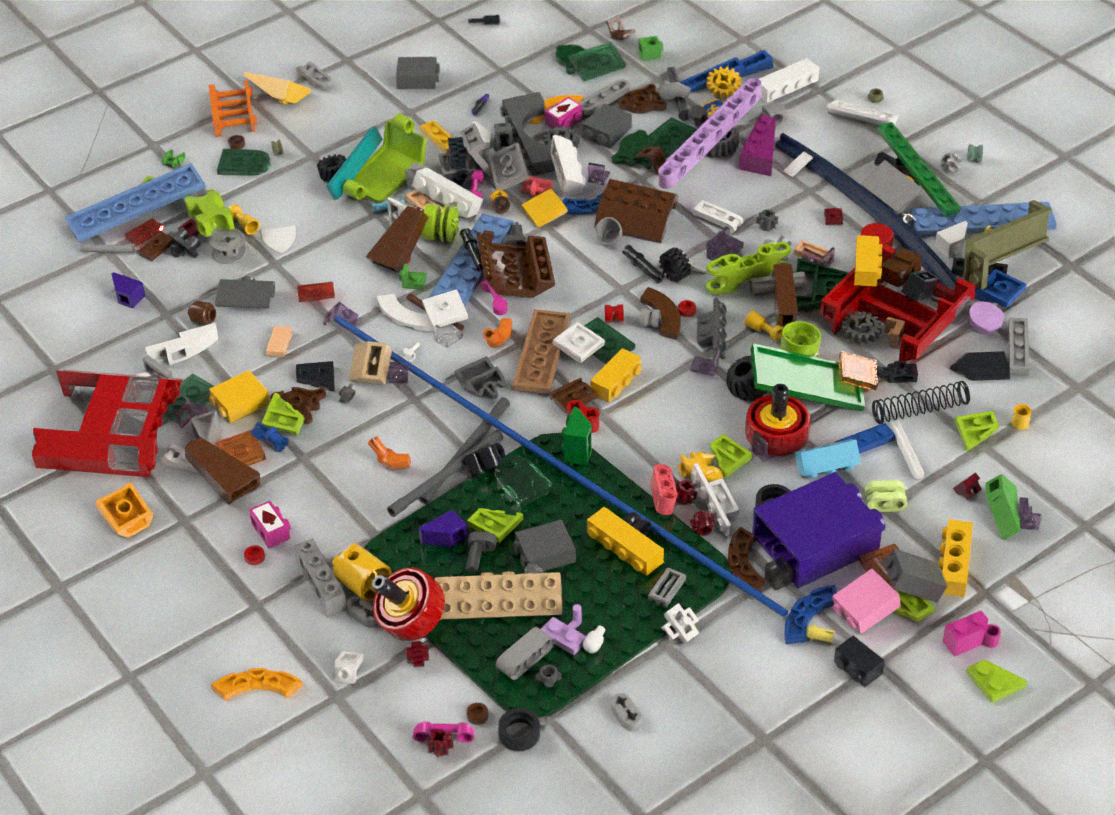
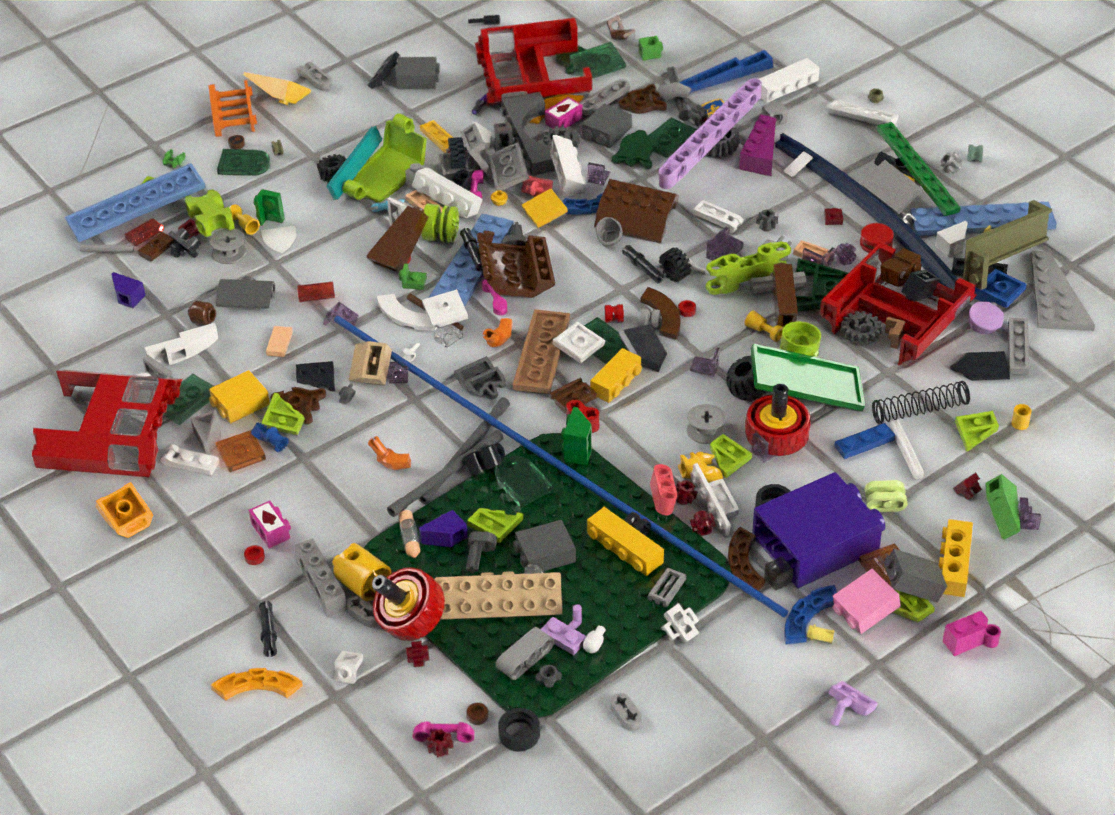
(193, 409): bracket -> none
(221, 470): reddish brown slope -> none
(268, 634): none -> black pin
(269, 206): none -> green bracket
(384, 70): none -> black plate
(409, 533): none -> piece
(501, 204): reddish brown tile -> none
(515, 59): none -> red piece
(646, 344): none -> black tile
(656, 156): reddish brown bracket -> none
(705, 423): none -> light grey piece
(712, 327): dark grey bracket -> none
(724, 82): yellow gear -> none
(828, 458): medium azure brick -> none
(845, 253): none -> clear purple gear
(850, 697): none -> lavender plate
(858, 370): clear orange tile -> none
(859, 661): black brick -> none
(867, 260): yellow brick -> none
(899, 372): black piece -> none
(994, 680): lime wing -> none
(1054, 297): none -> light grey wing

